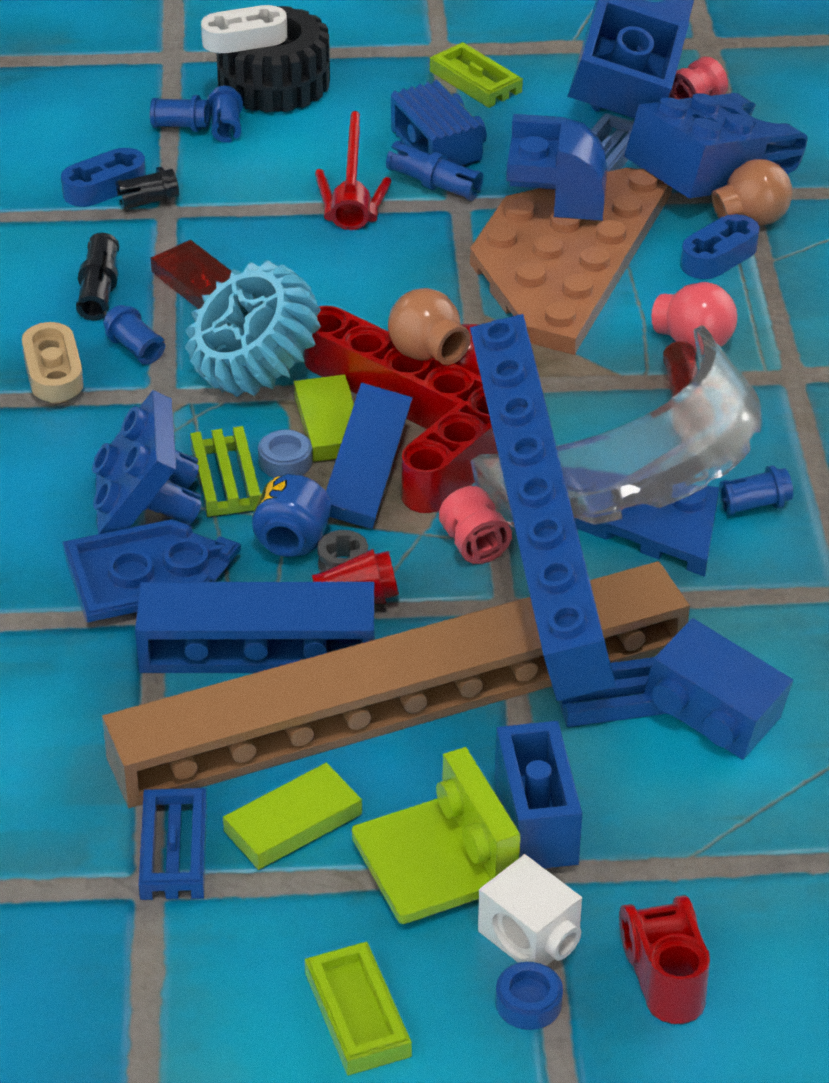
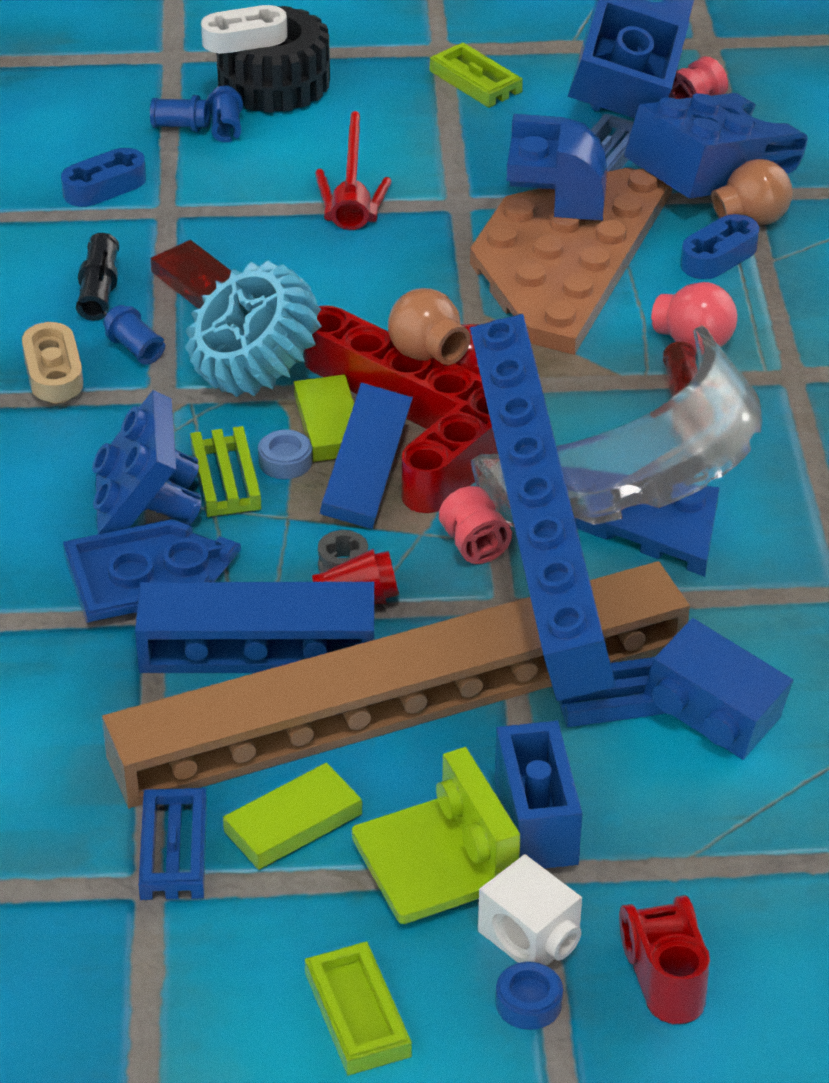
(148, 189): black pin -> none
(291, 515): blue head -> none
(434, 170): blue pin -> none
(437, 121): blue brick -> none
(756, 490): blue pin -> none

